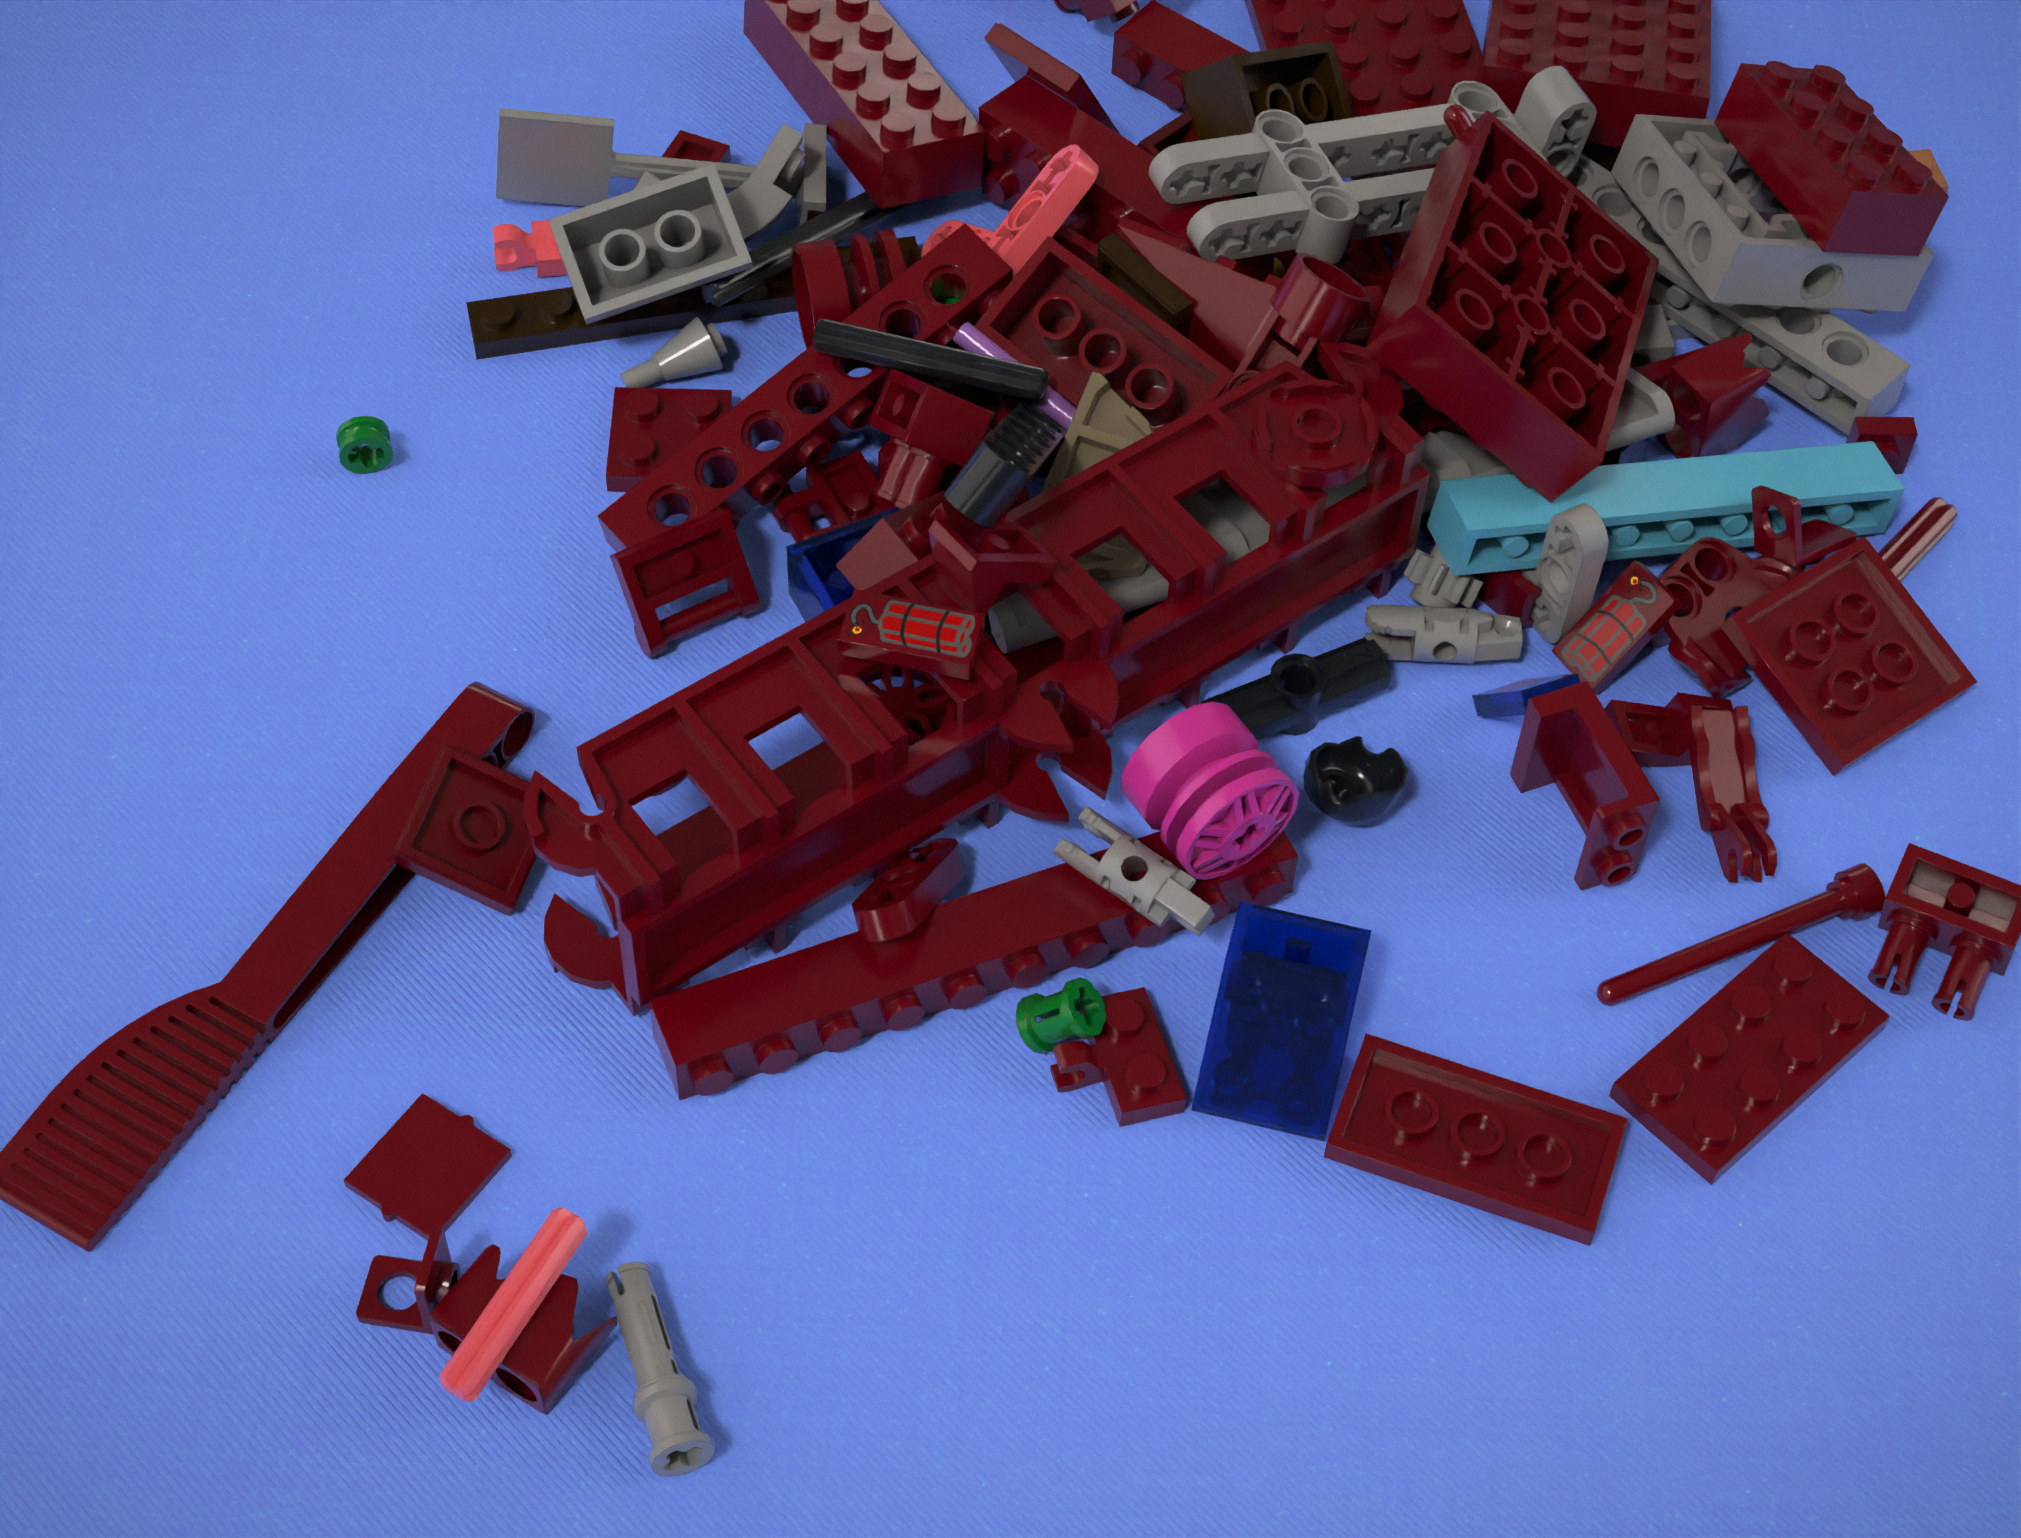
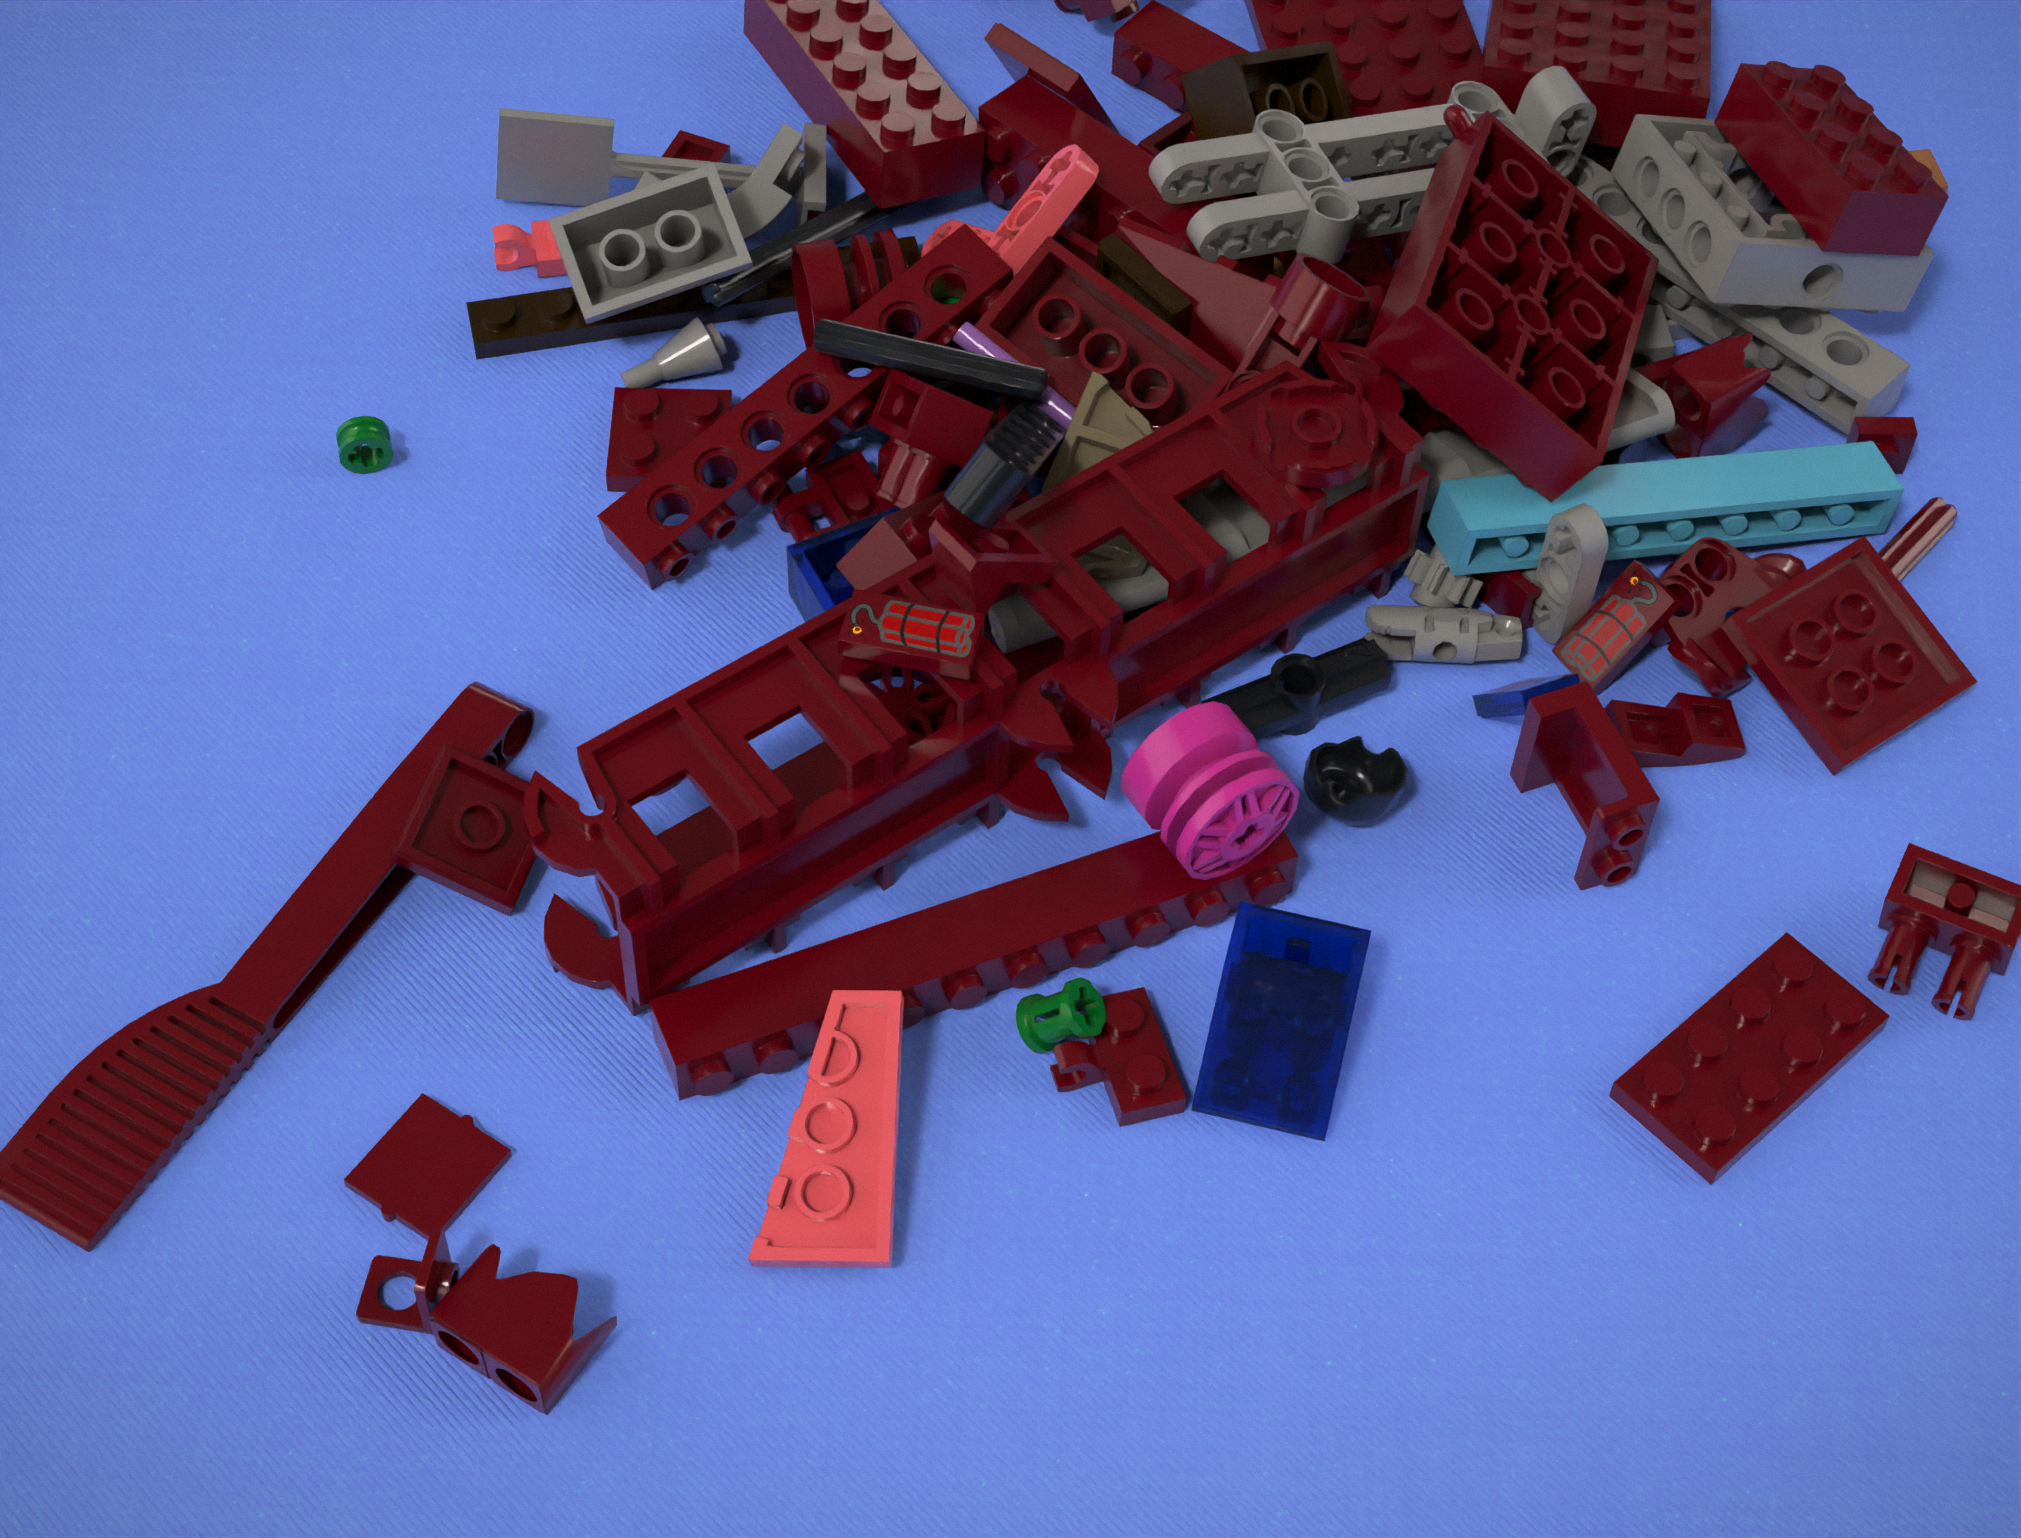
(513, 1305): coral axle -> none
(663, 1394): light grey pin -> none
(677, 566): dark red plate -> none
(841, 1155): none -> coral wing
(908, 890): dark red beam -> none
(1157, 896): light grey hinge -> none
(1476, 1139): dark red plate -> none
(1728, 791): dark red arm -> none
(1800, 542): dark red bracket -> none
(1851, 894): dark red piece -> none

